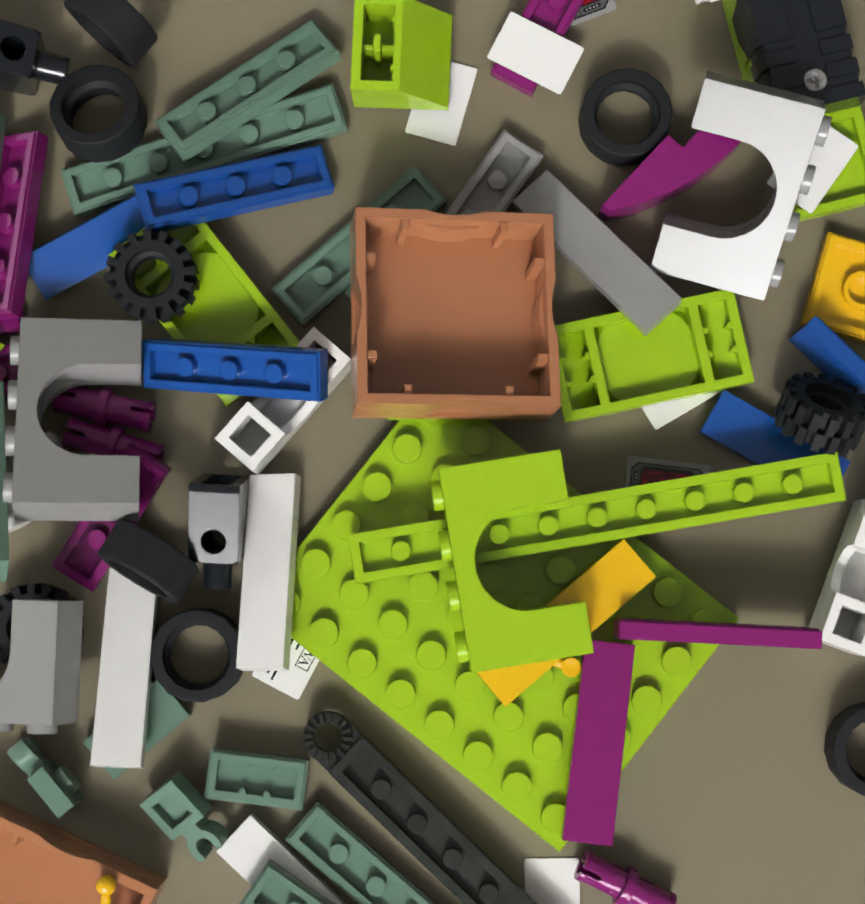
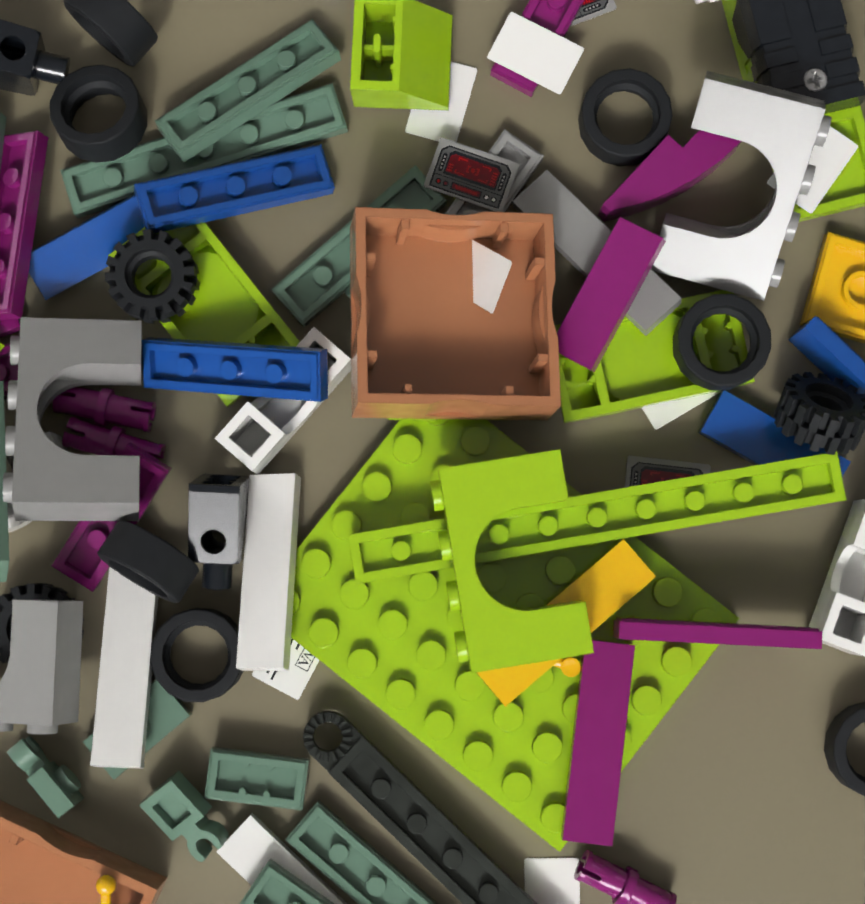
(471, 175): none -> sticker
(488, 276): none -> white sticker
(608, 293): none -> magenta tile
(755, 325): none -> black tyre

